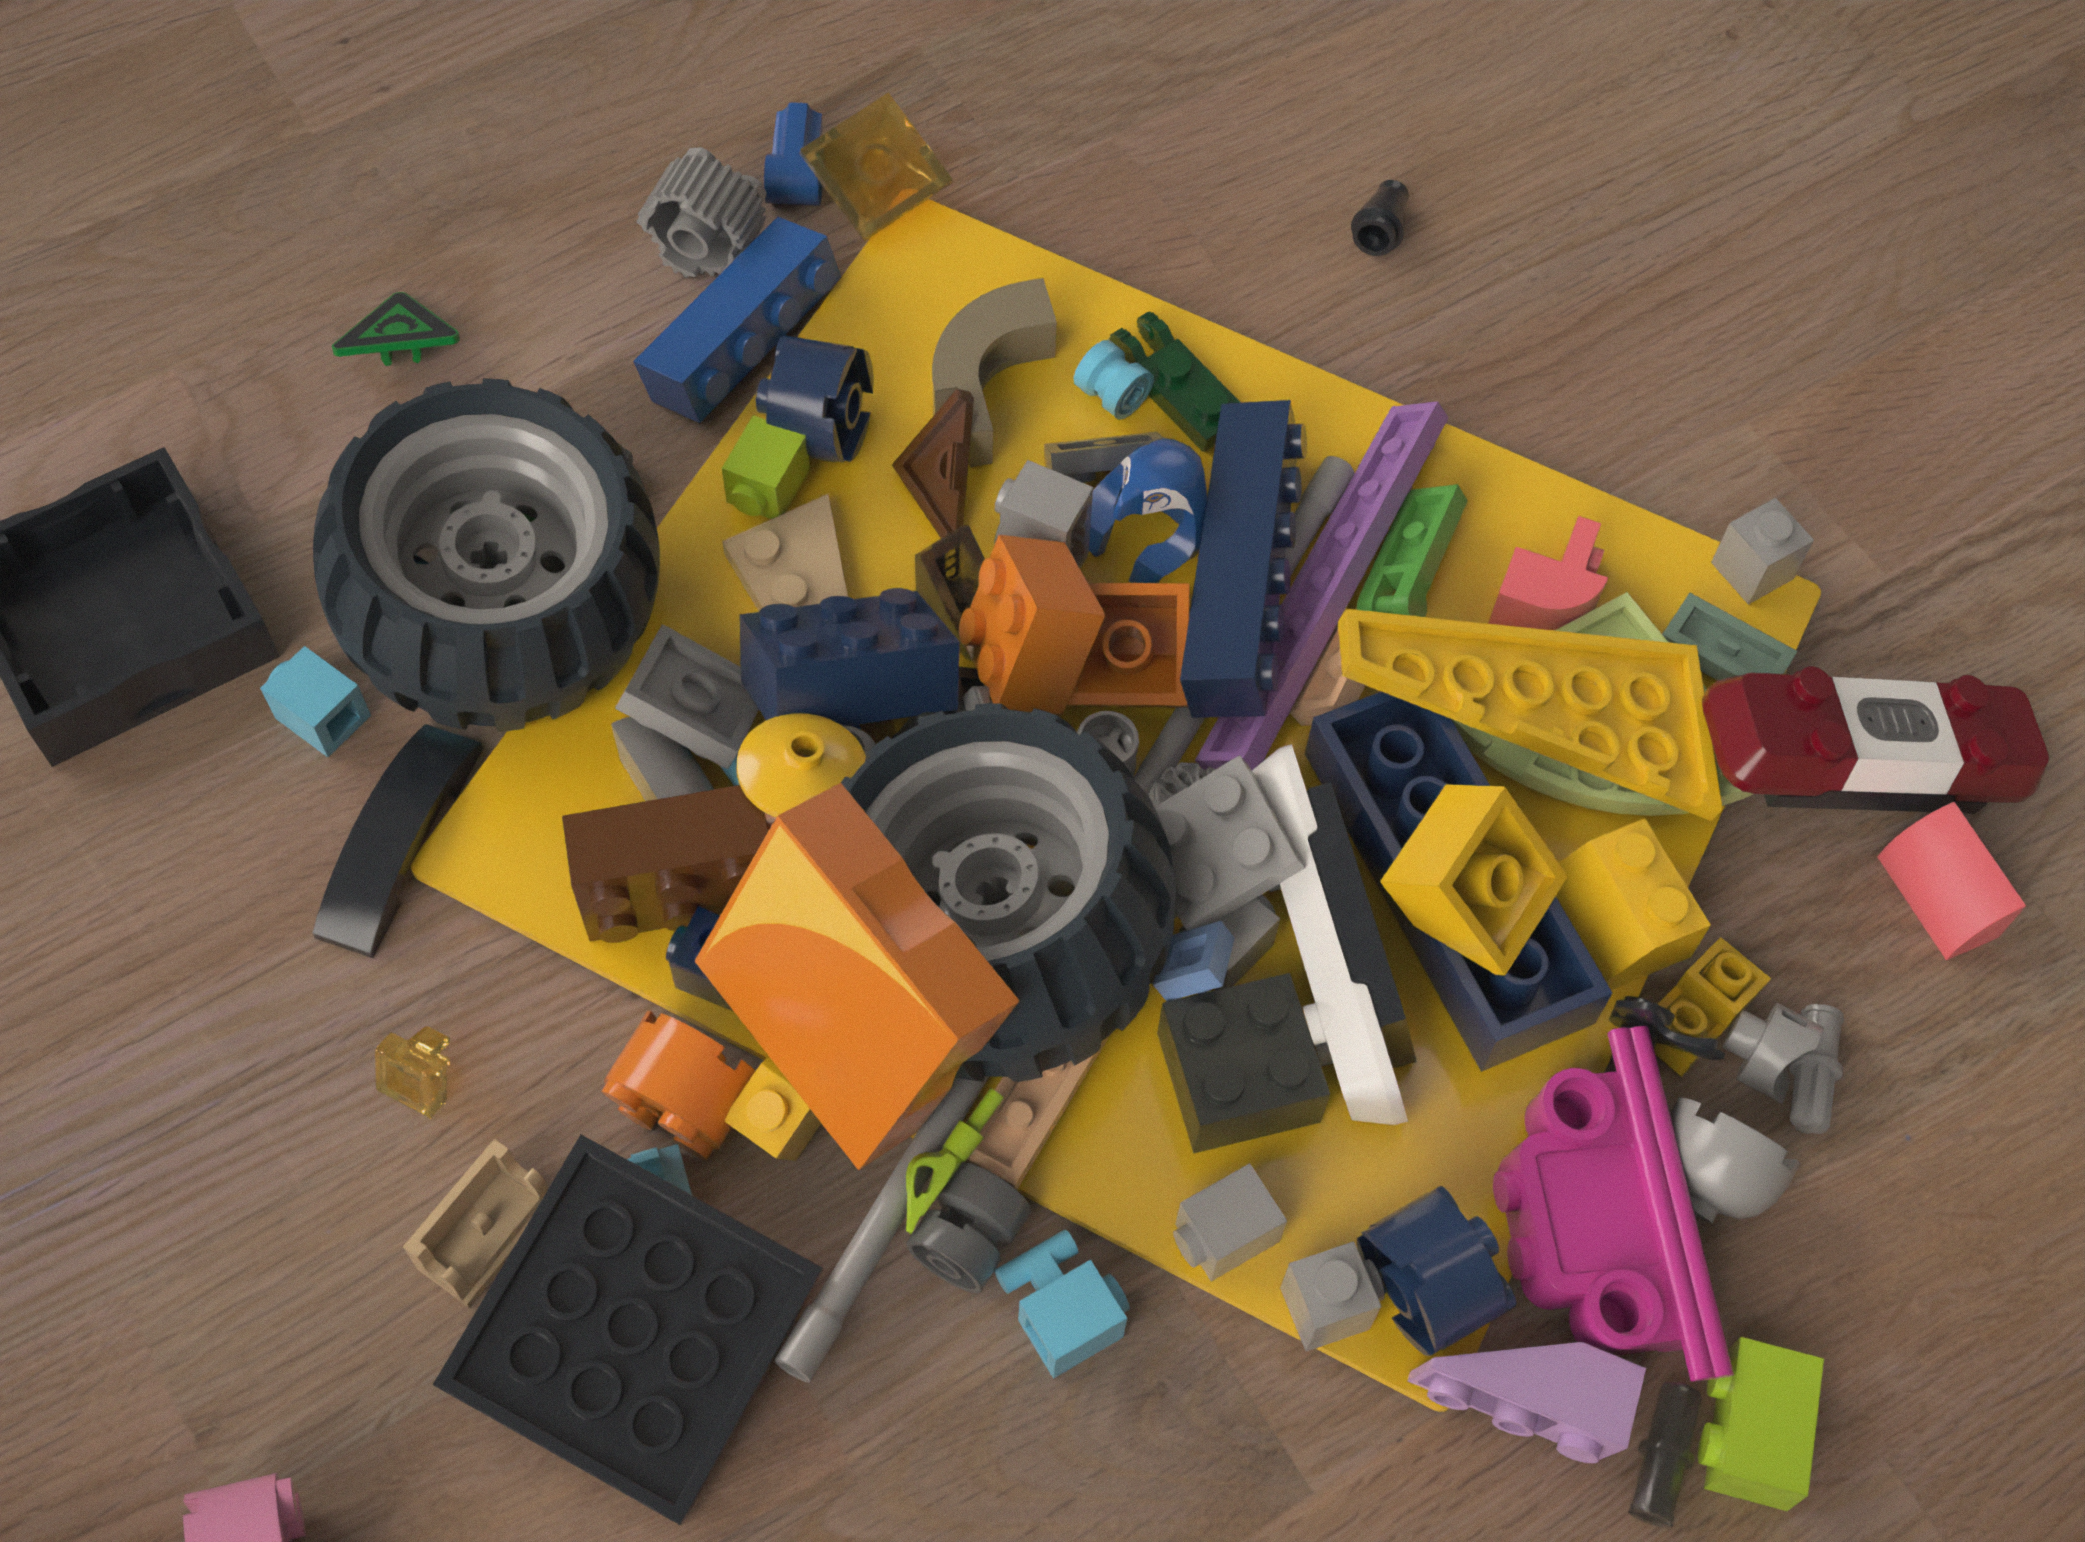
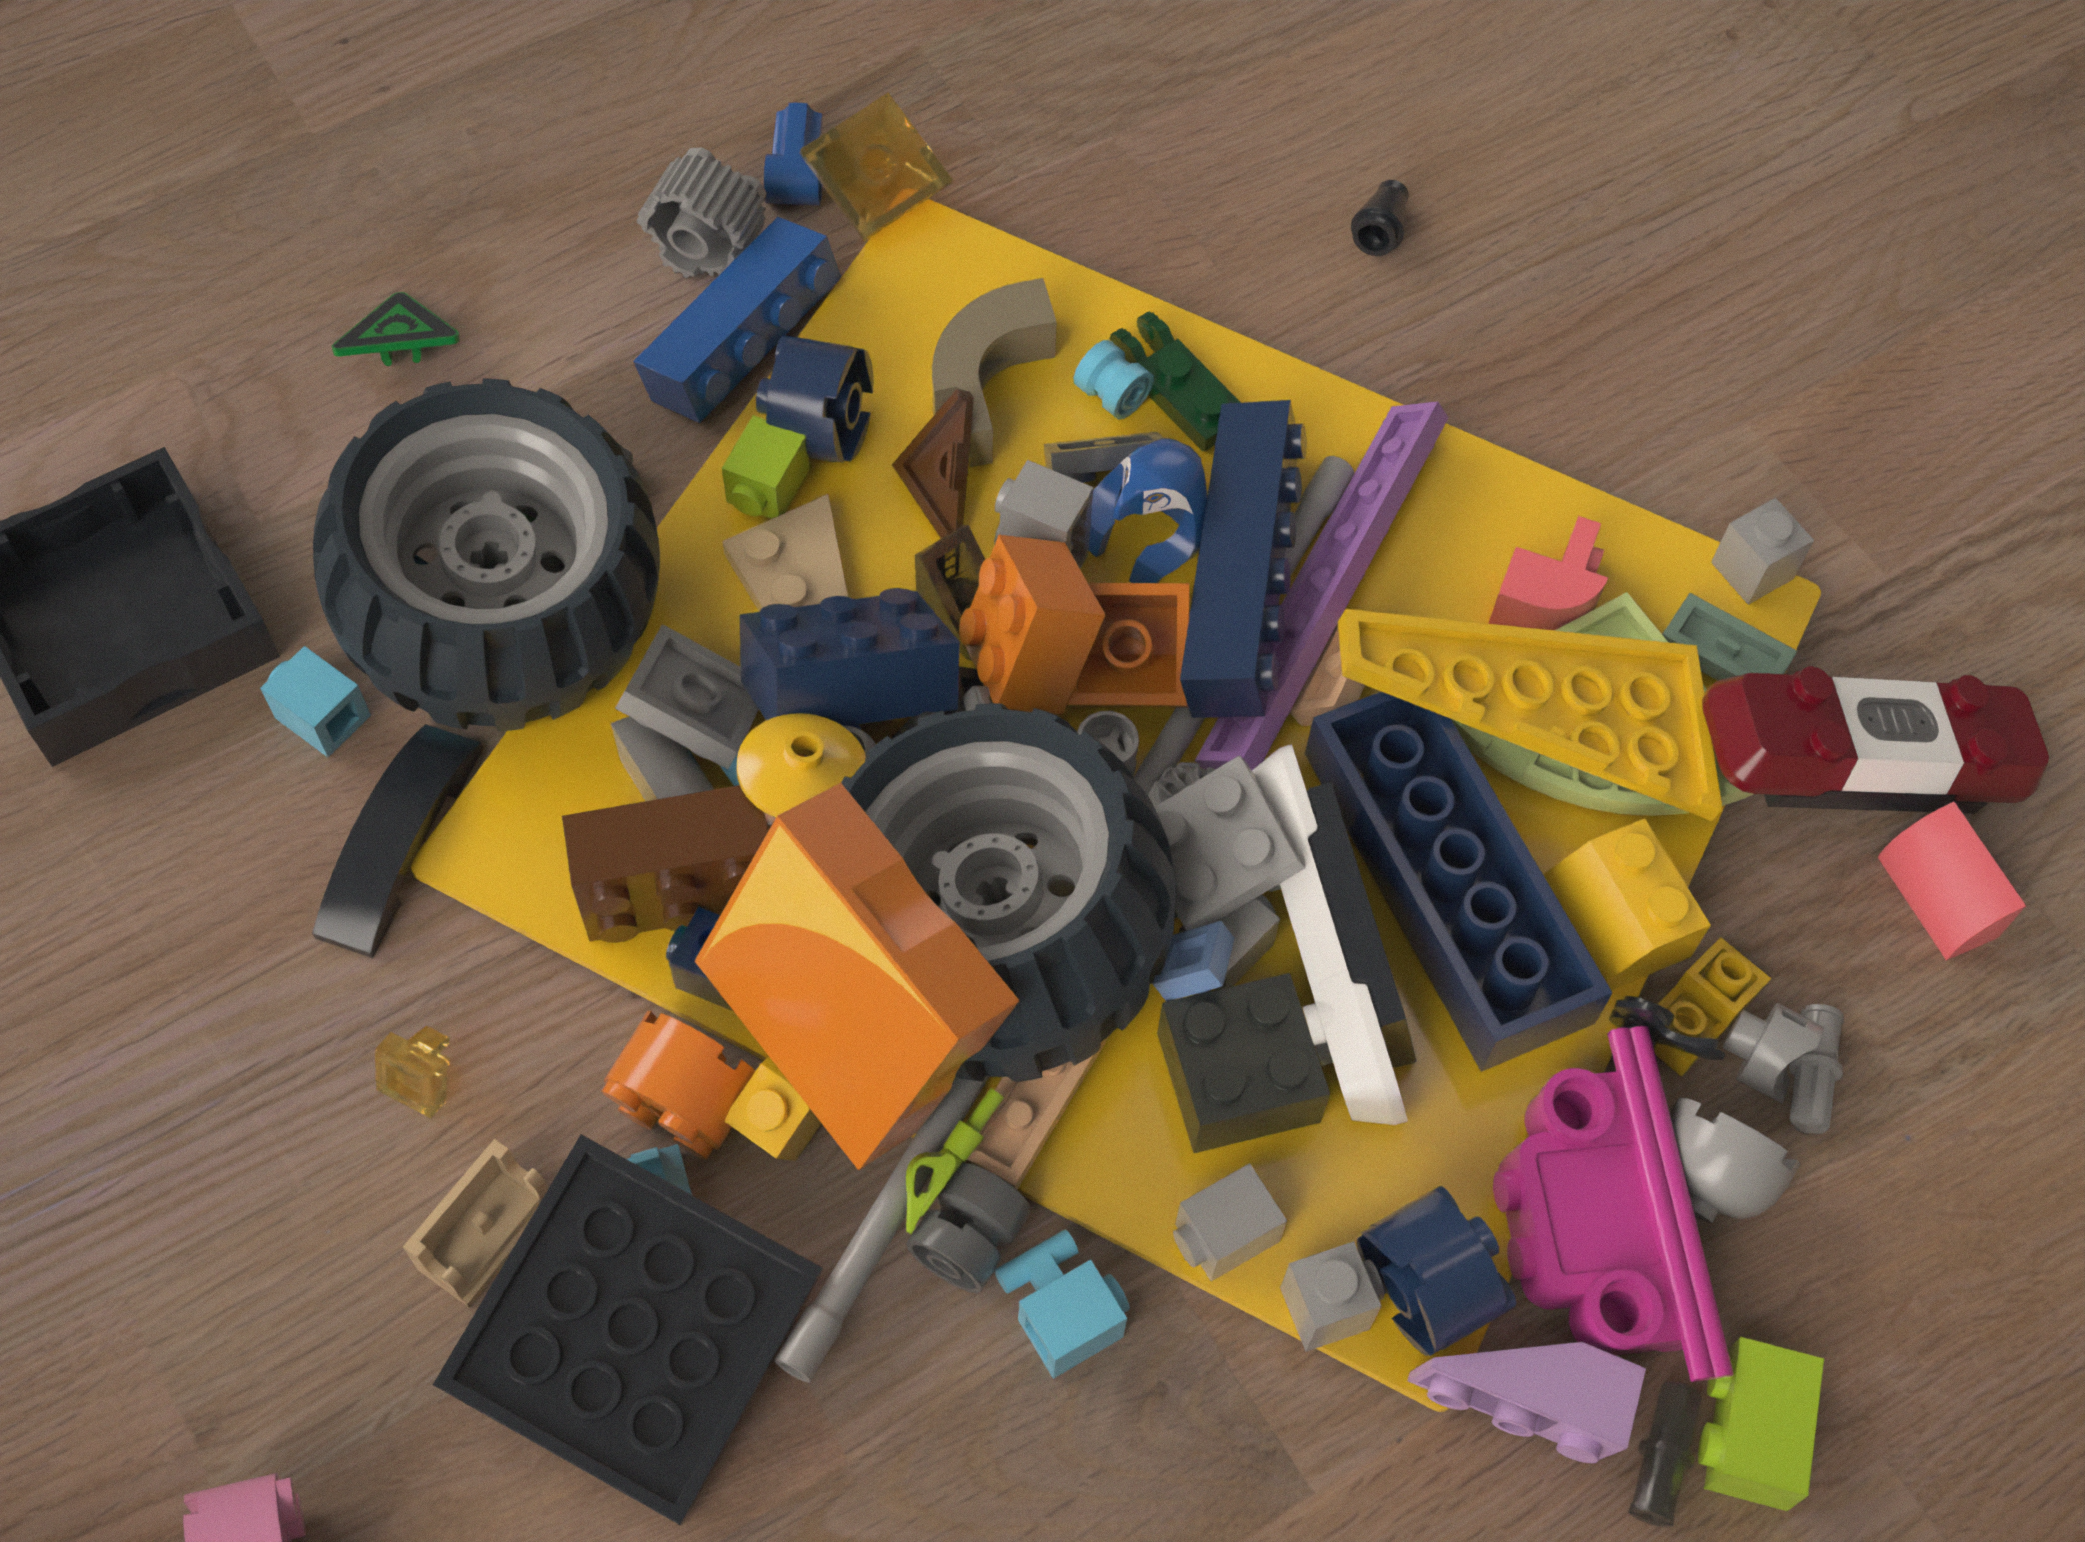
(1413, 551): bright green plate -> none
(1476, 875): yellow slope -> none

